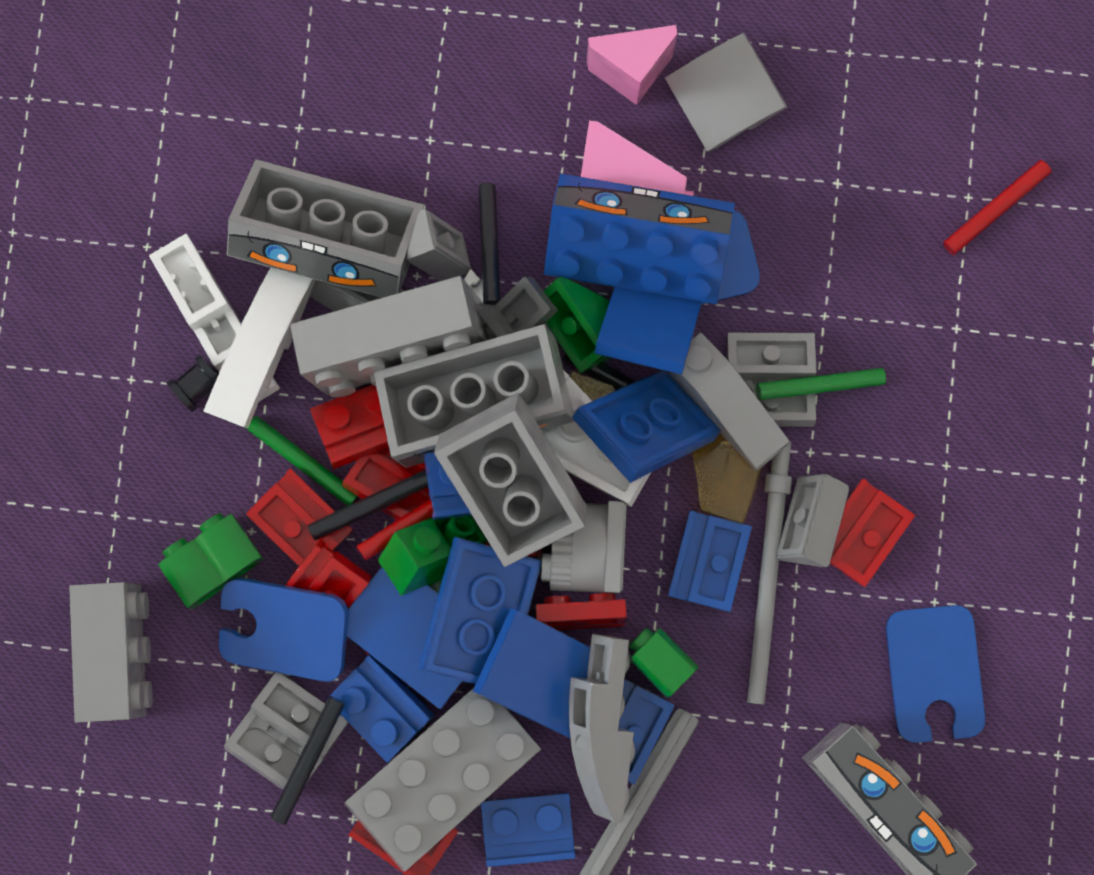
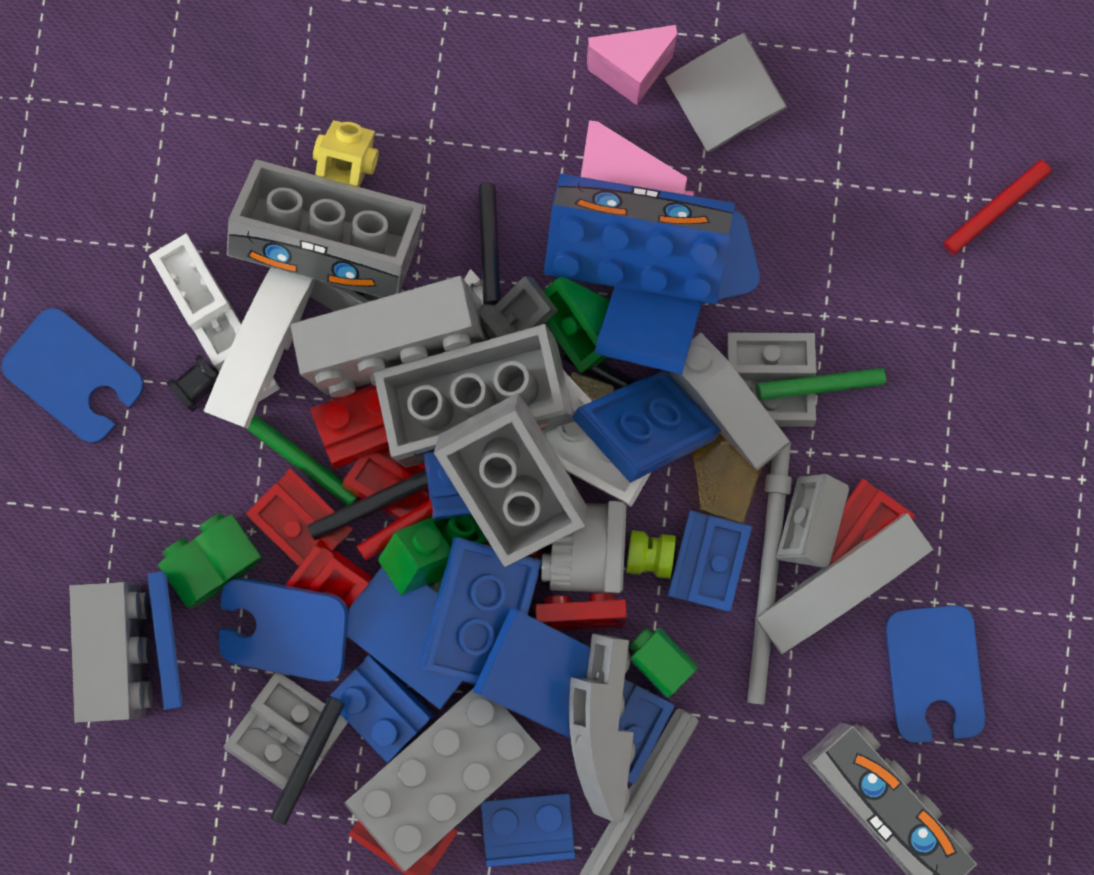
(61, 369): none -> blue piece
(164, 640): none -> blue tile
(345, 153): none -> light yellow brick
(437, 248): light grey slope -> none
(650, 554): none -> lime wheel
(844, 583): none -> light grey slope

